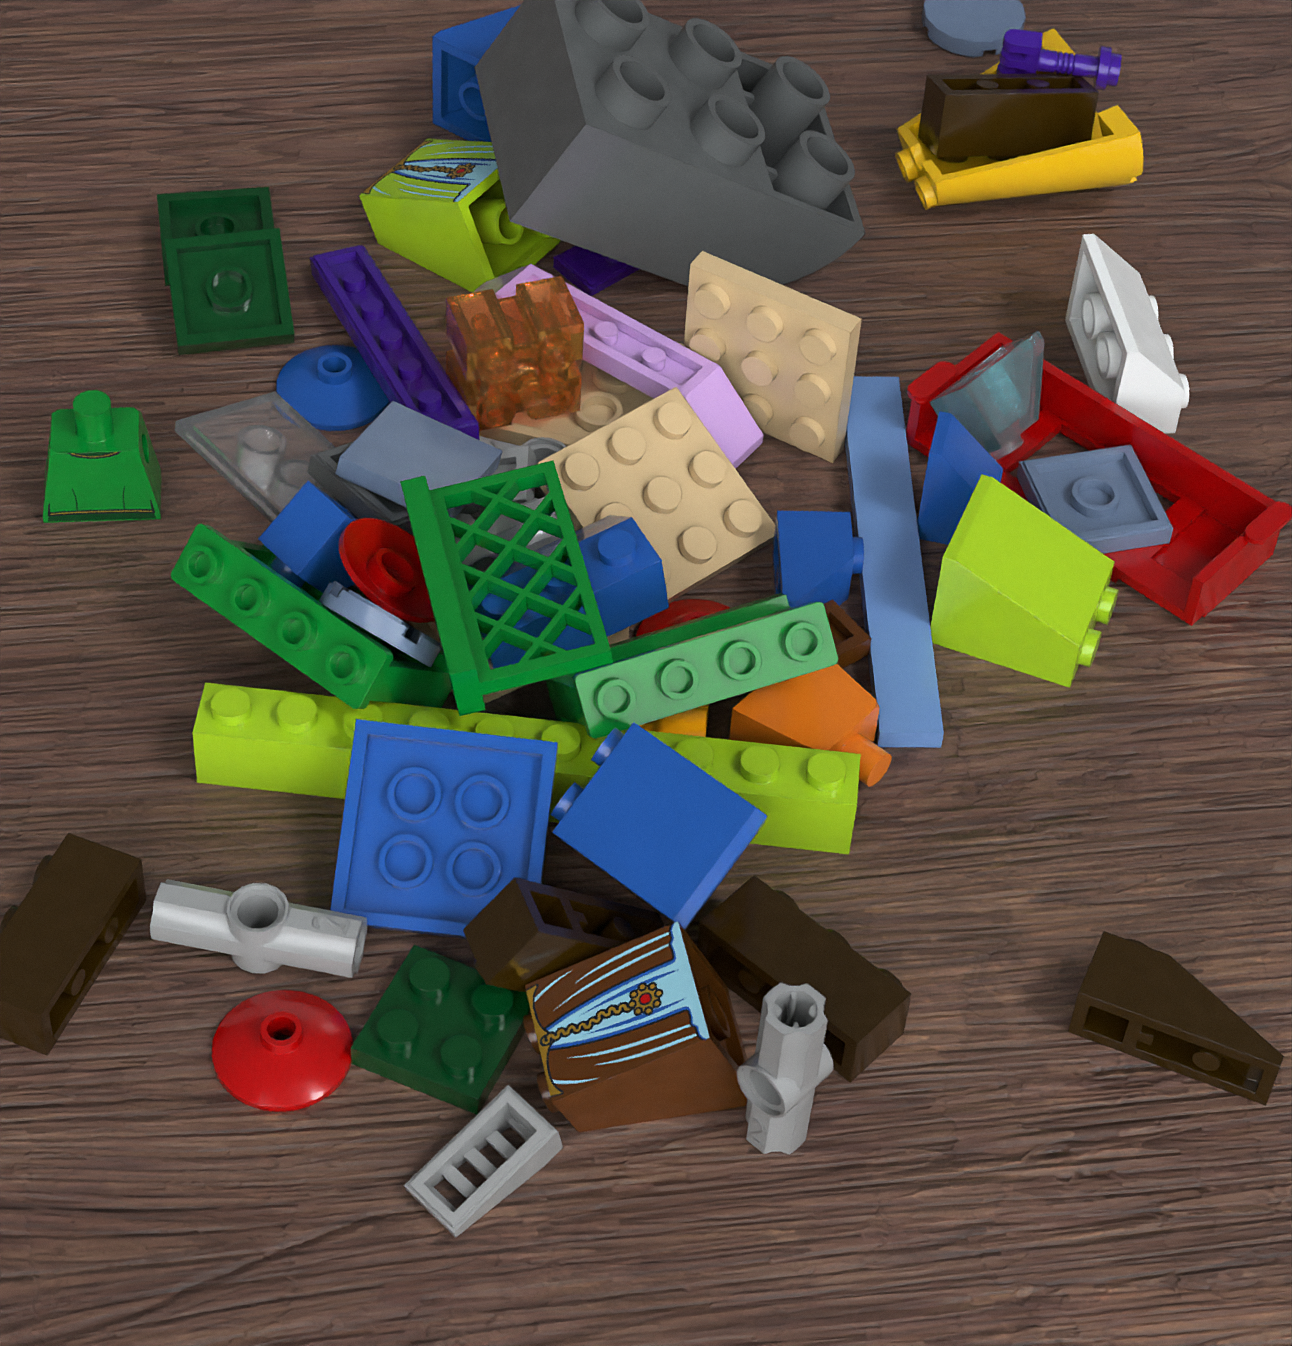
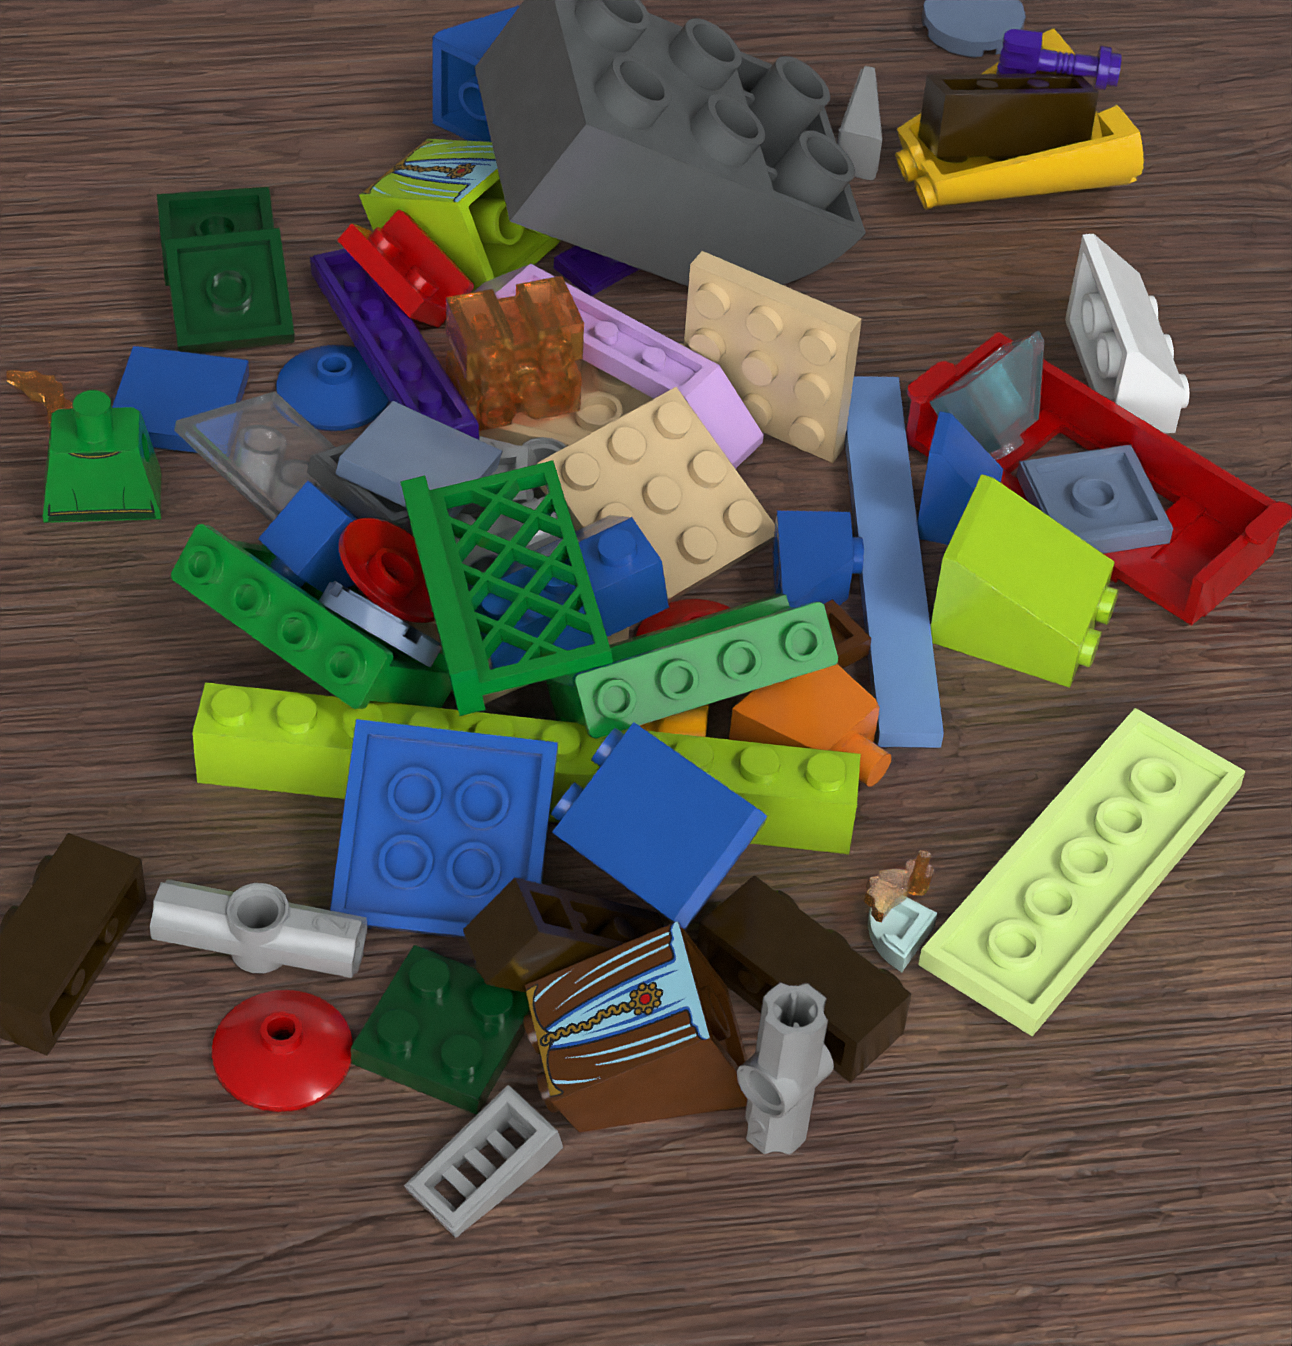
(40, 389): none -> clear orange piece
(177, 386): none -> blue tile
(407, 266): none -> red bracket
(861, 126): none -> light grey slope
(893, 885): none -> clear orange piece
(901, 932): none -> light aqua tile
(1081, 871): none -> yellowish green plate
(1165, 1016): dark brown slope -> none

